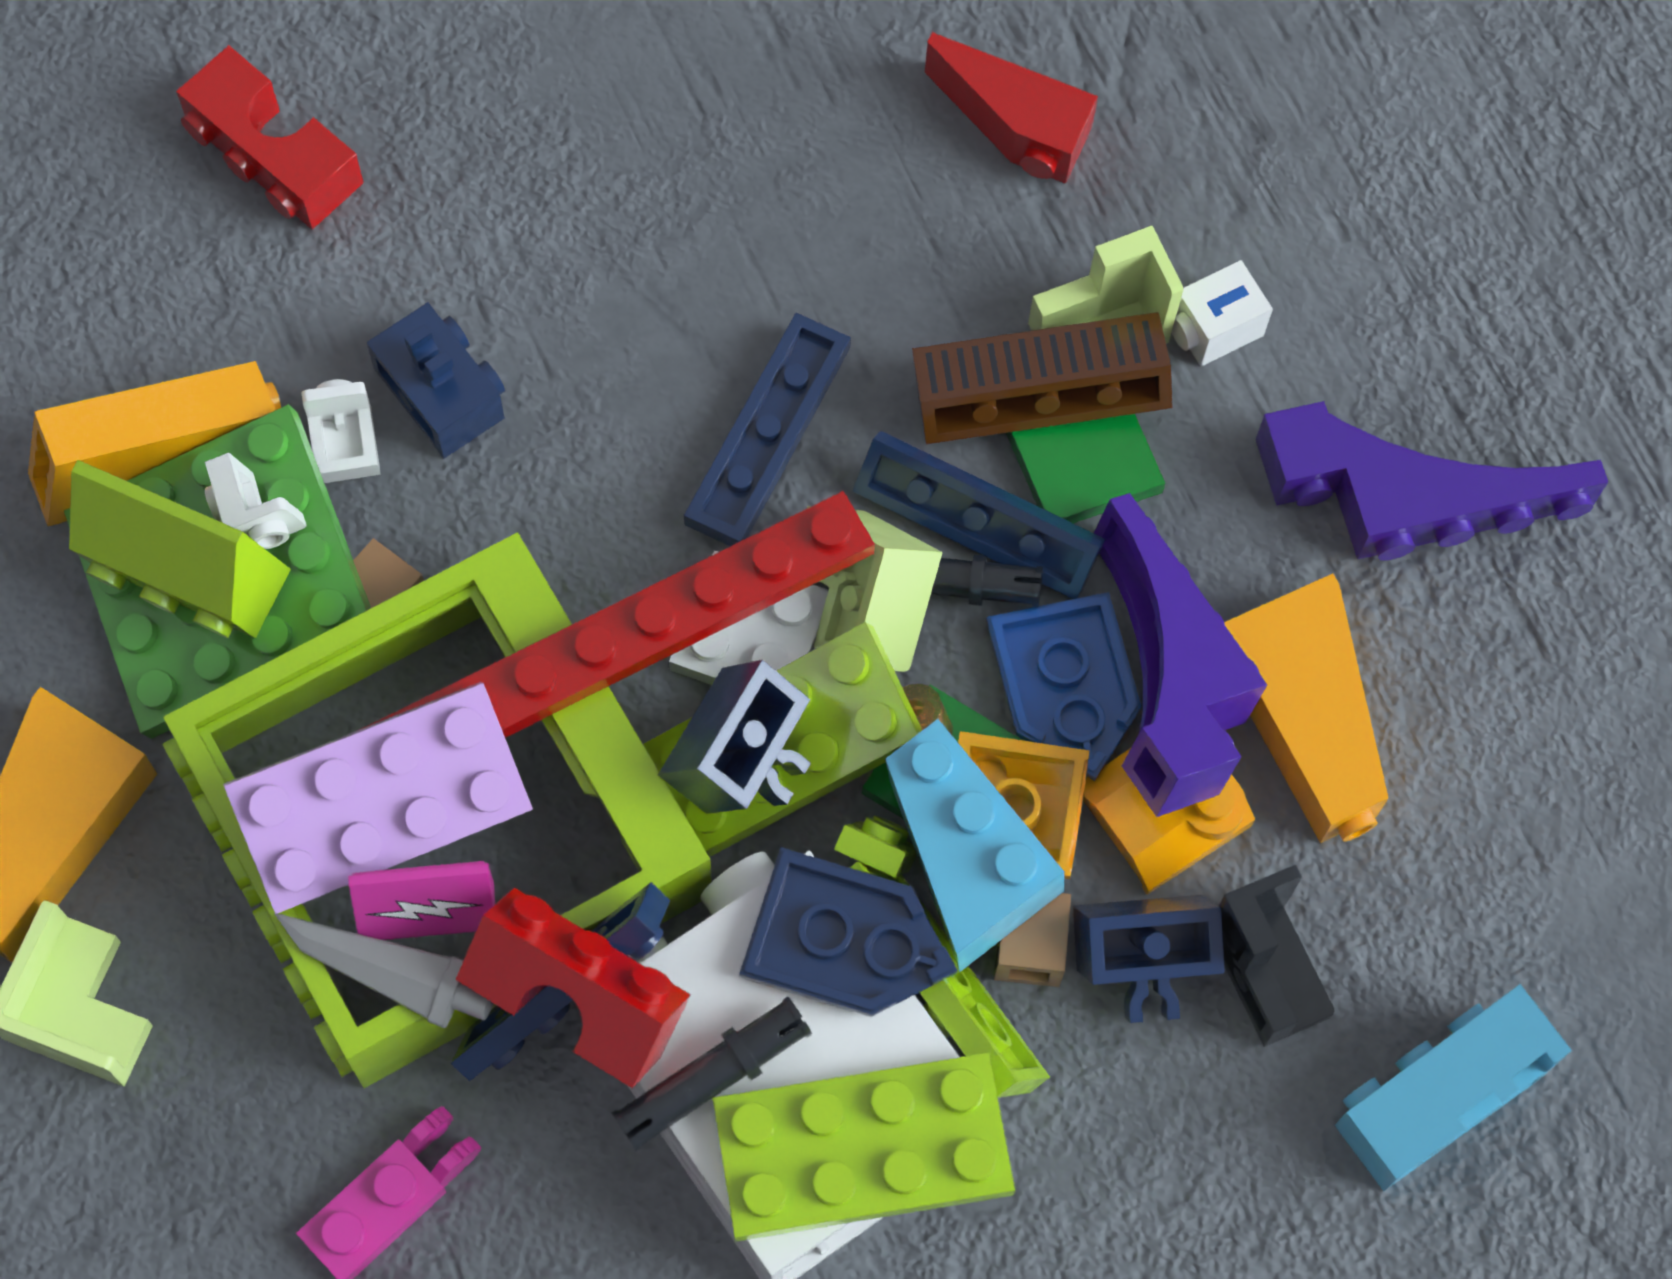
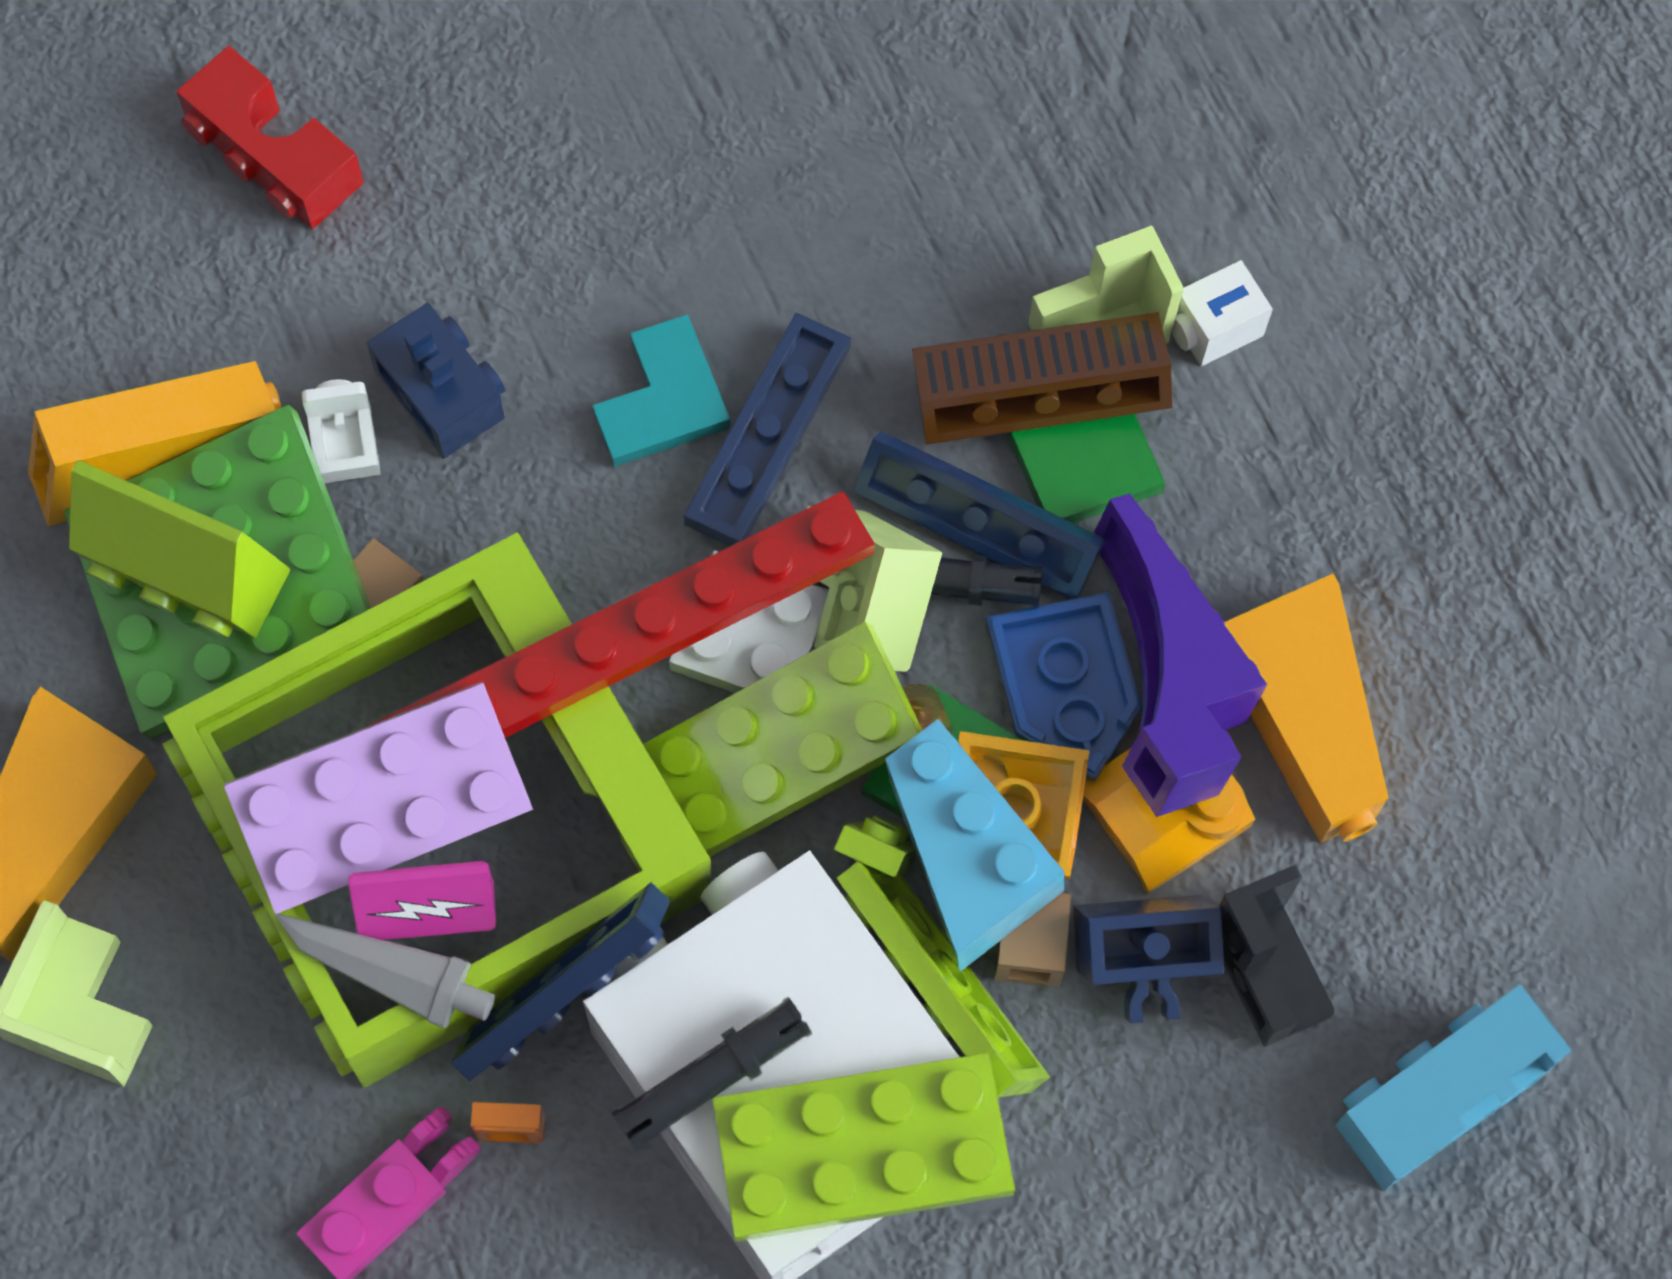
(237, 503): white bracket -> none
(508, 1122): none -> orange tile
(622, 1004): red arch -> none
(675, 406): none -> teal tile
(737, 740): brick -> none
(843, 937): dark blue tile -> none
(1019, 110): red slope -> none
(1409, 498): dark purple arch -> none

